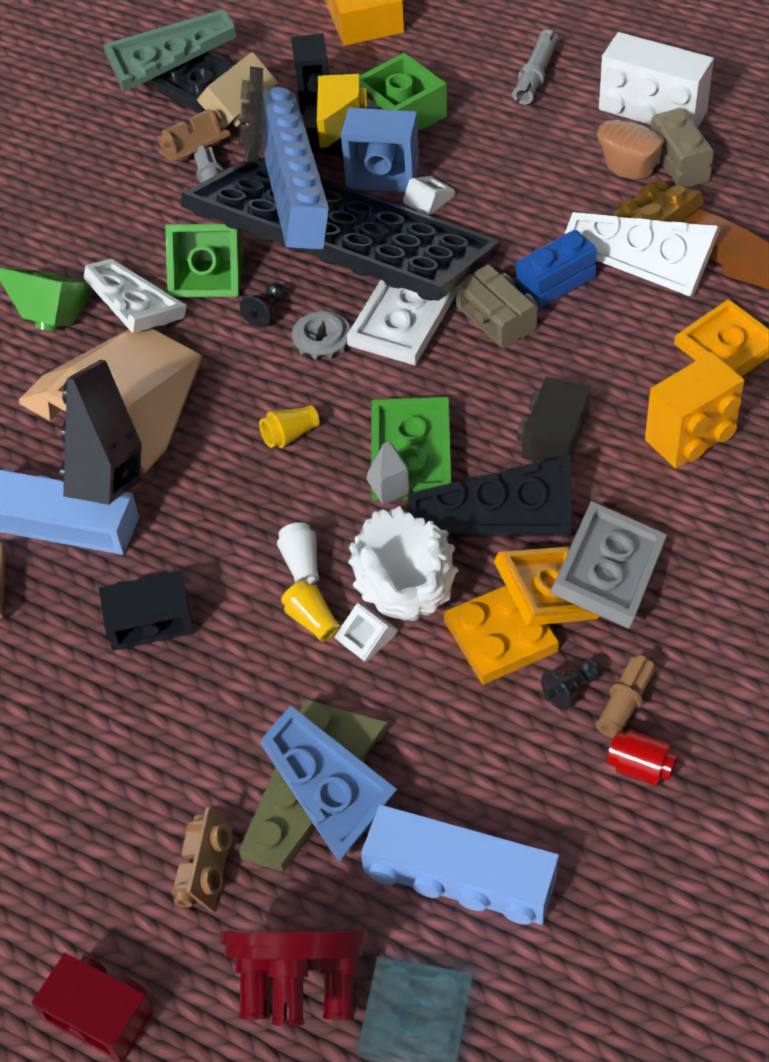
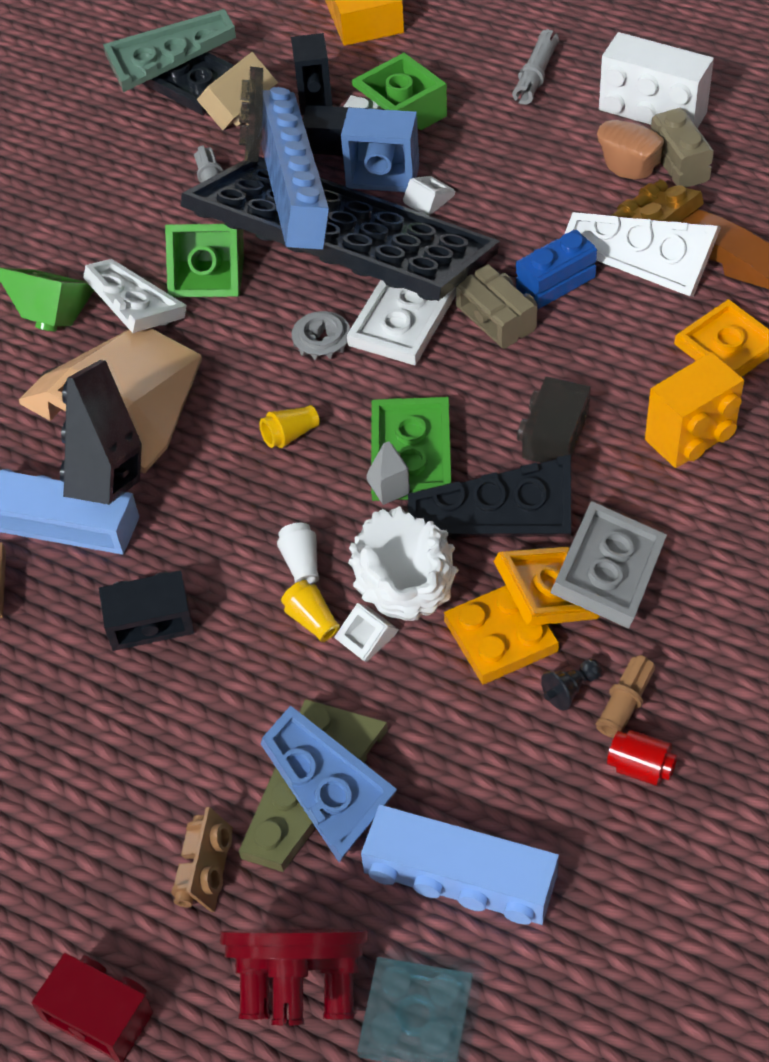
(180, 143): medium nougat hinge -> none
(258, 308): black piece -> none
(334, 98): yellow slope -> none

